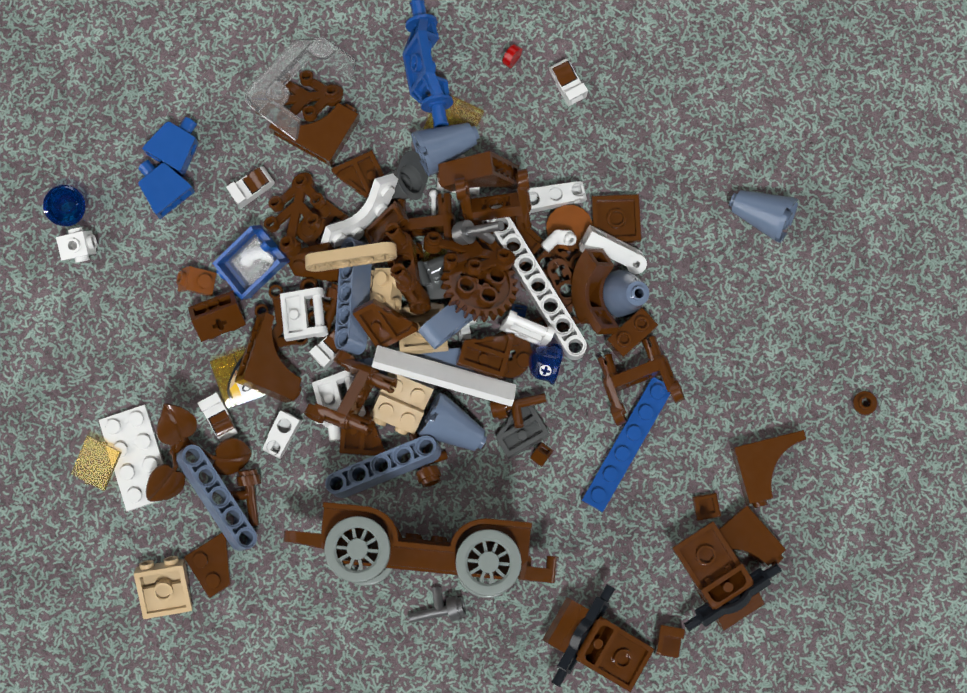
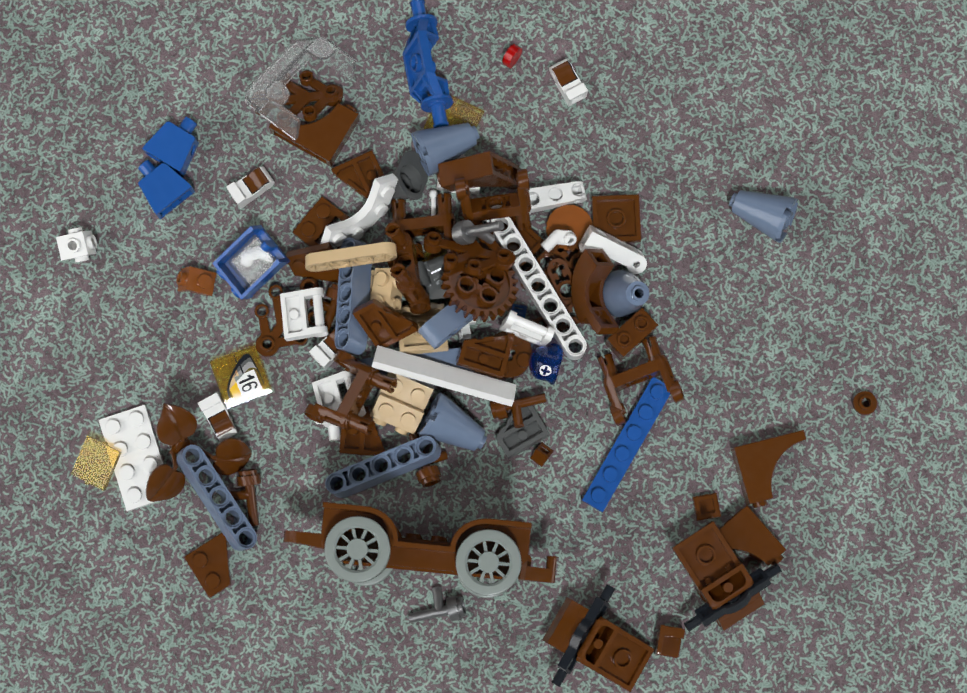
(64, 205): clear blue helmet -> none
(163, 587): tan plate -> none
(217, 316): reddish brown brick -> none
(262, 367): reddish brown arch -> none
(281, 434): white leg -> none
(302, 185): reddish brown plant -> none
(376, 230): reddish brown tile -> none

